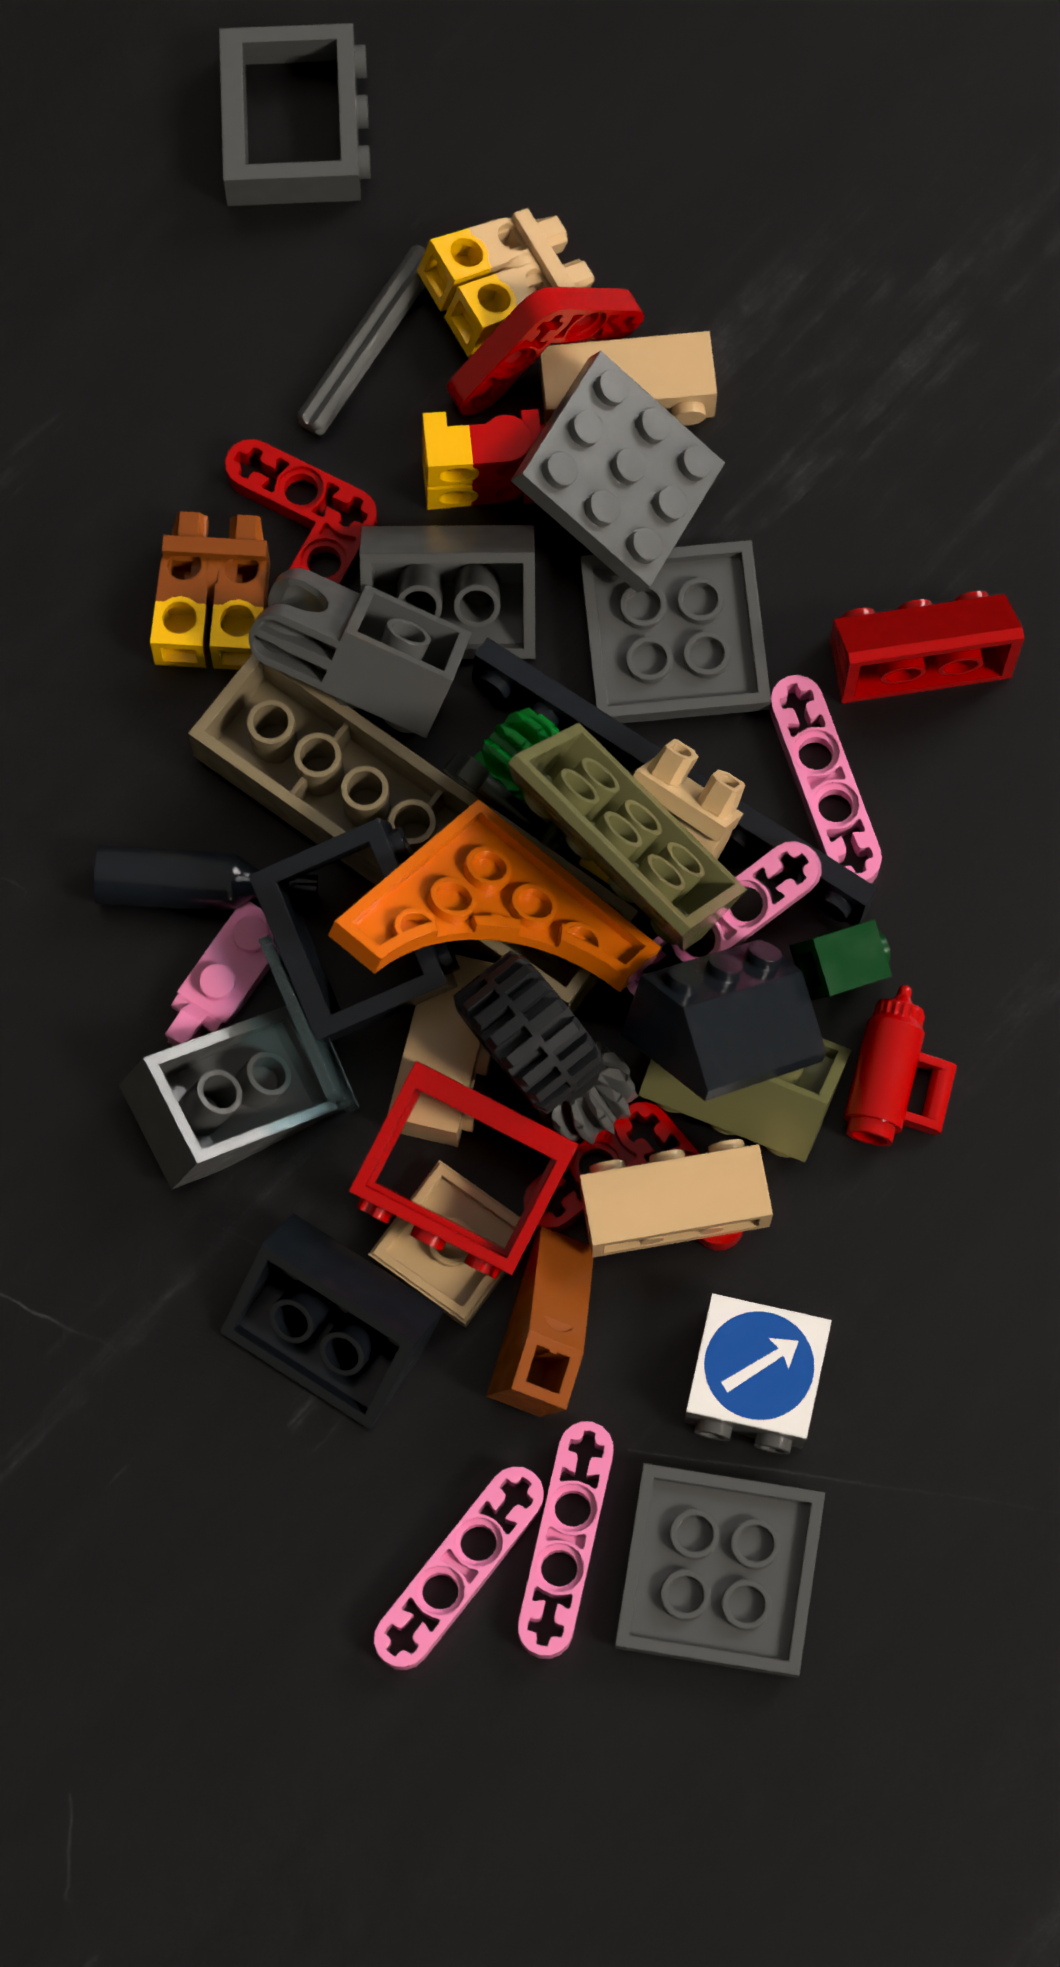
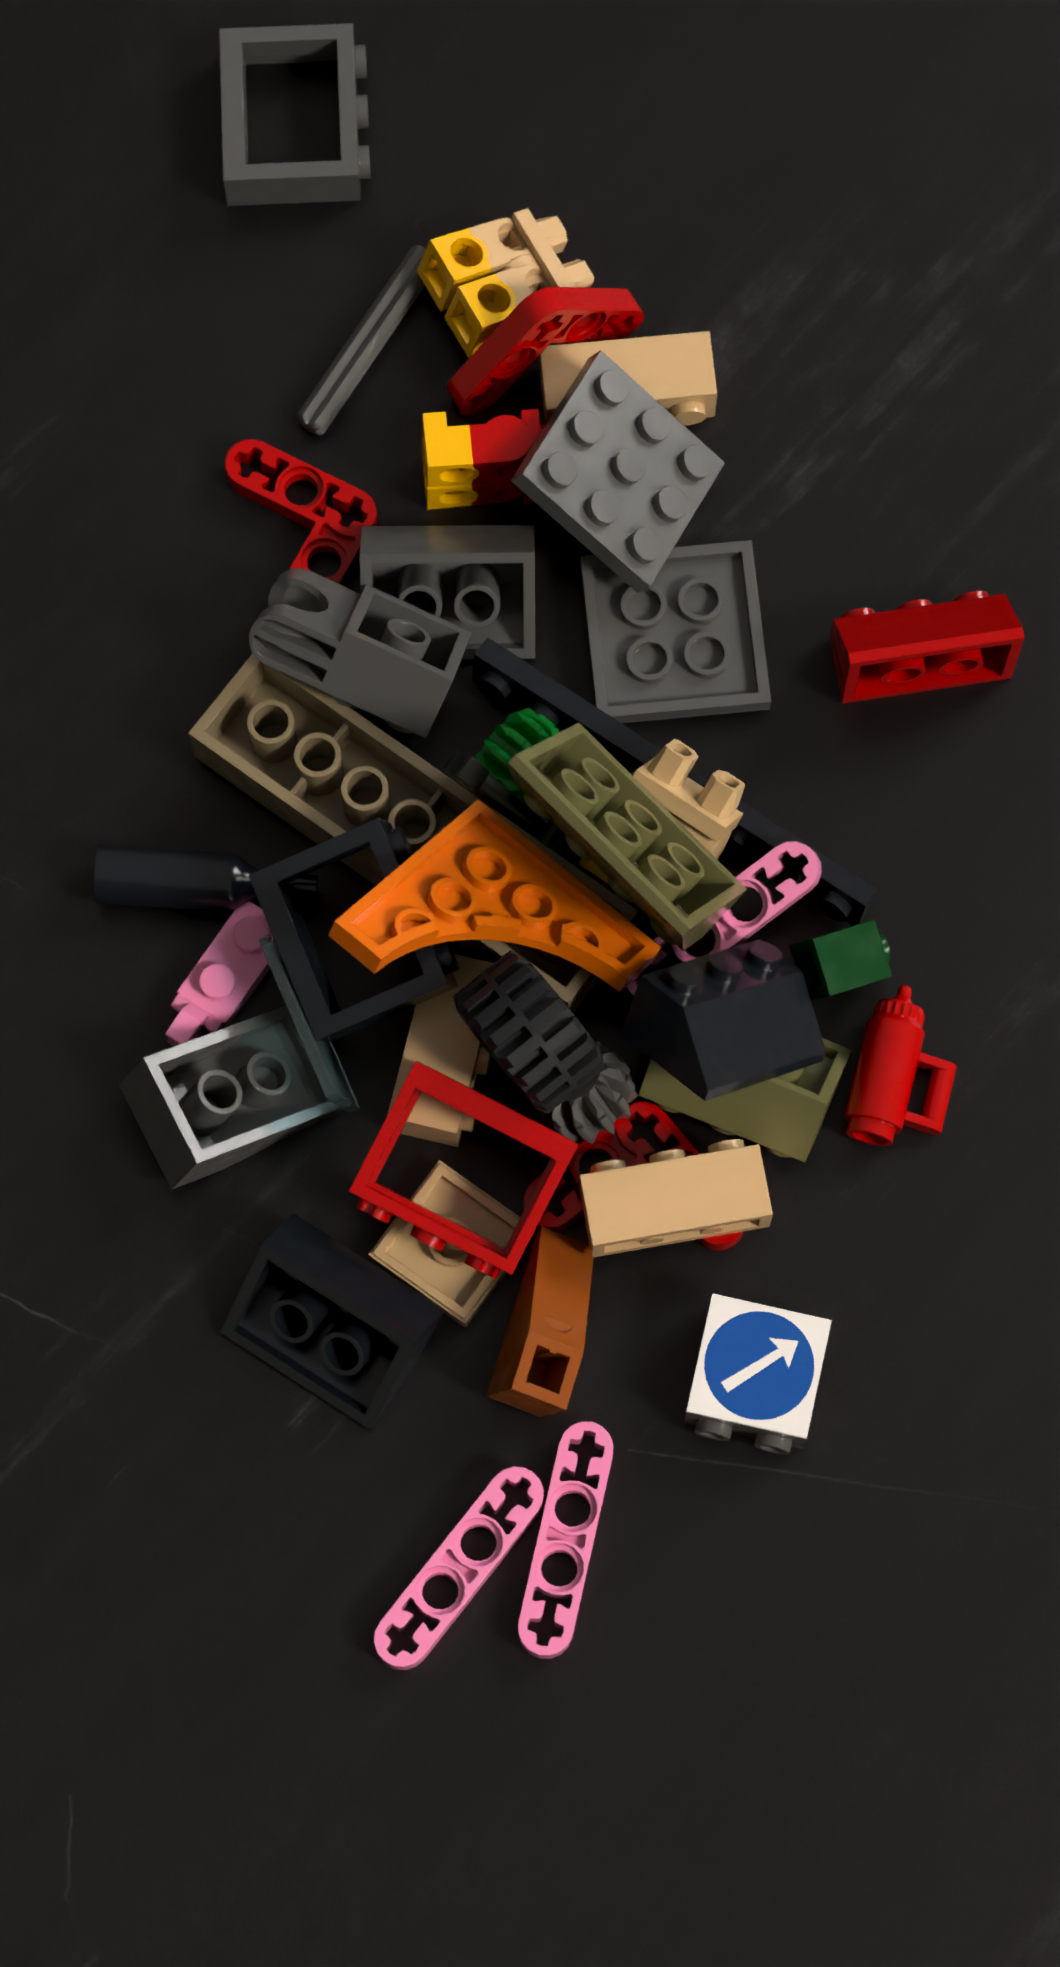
(207, 573): hips -> none
(720, 1570): dark grey plate -> none
(831, 780): bright pink beam -> none

